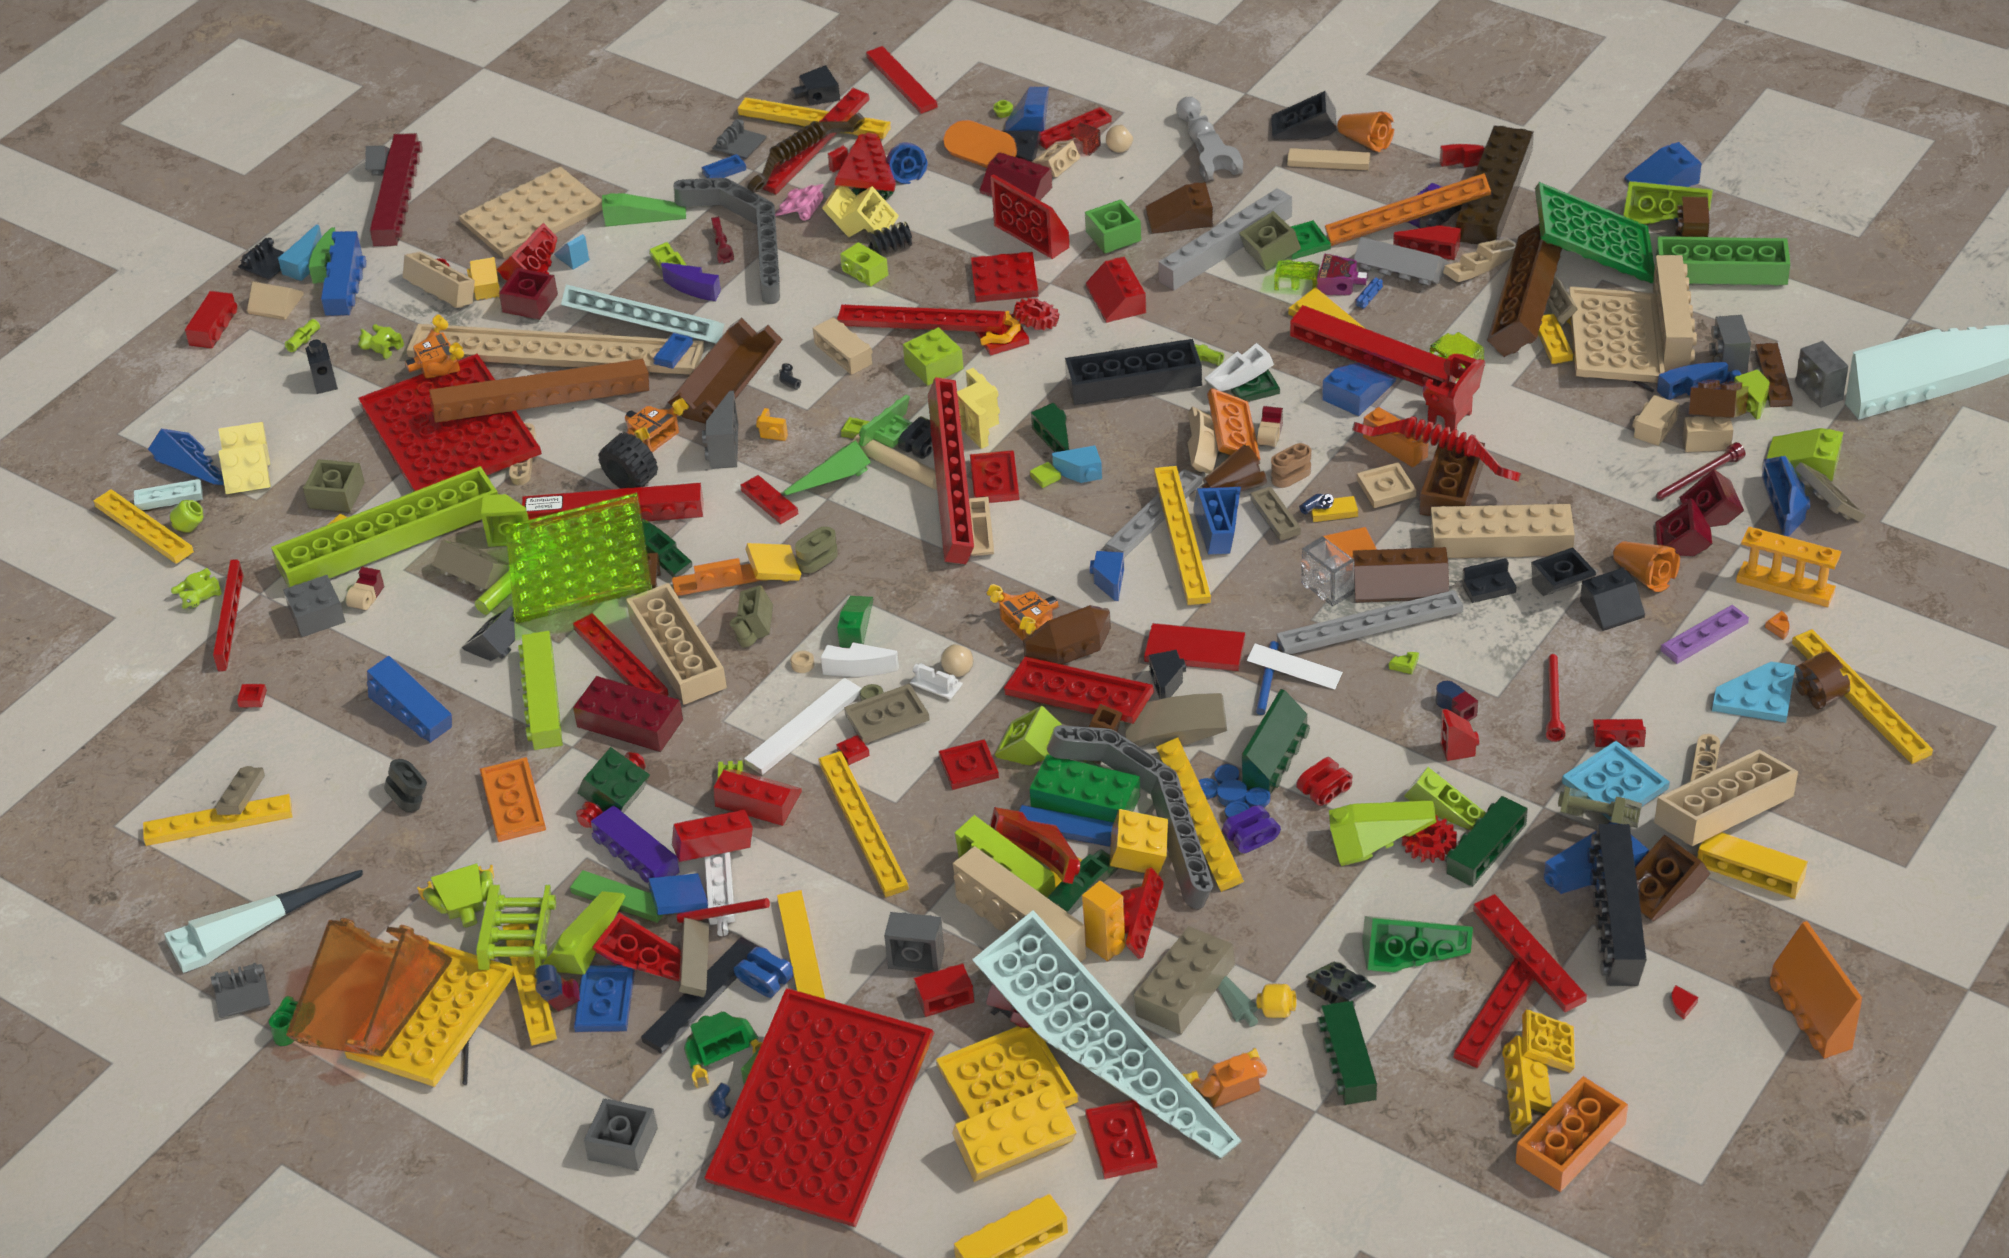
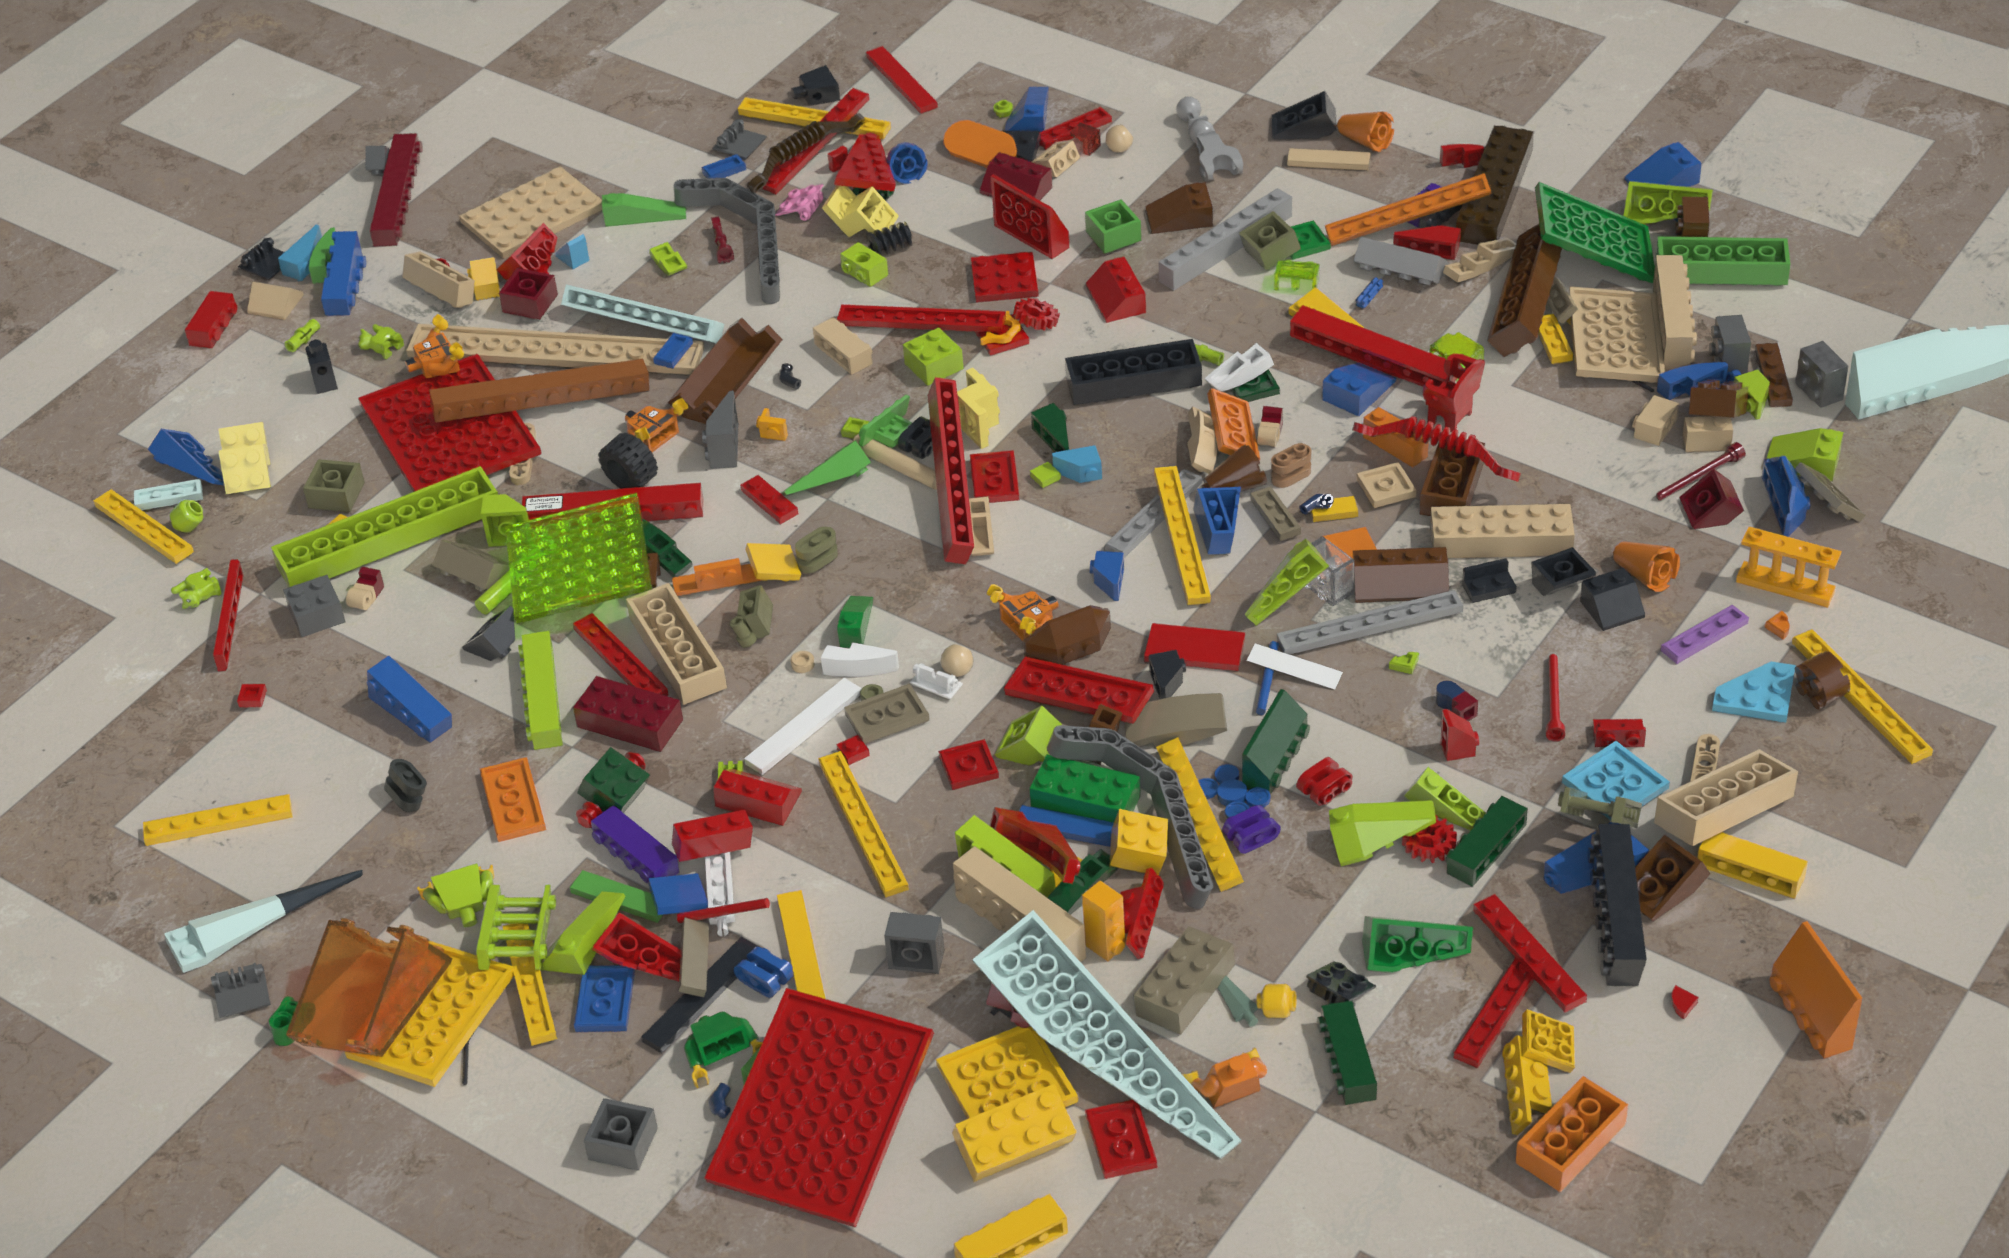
(240, 790): dark tan plate -> none
(556, 989): leg -> none
(691, 281): dark purple slope -> none
(944, 990): red brick -> none
(1292, 574): none -> lime wedge
(1339, 275): torso -> none
(1684, 530): dark red slope -> none

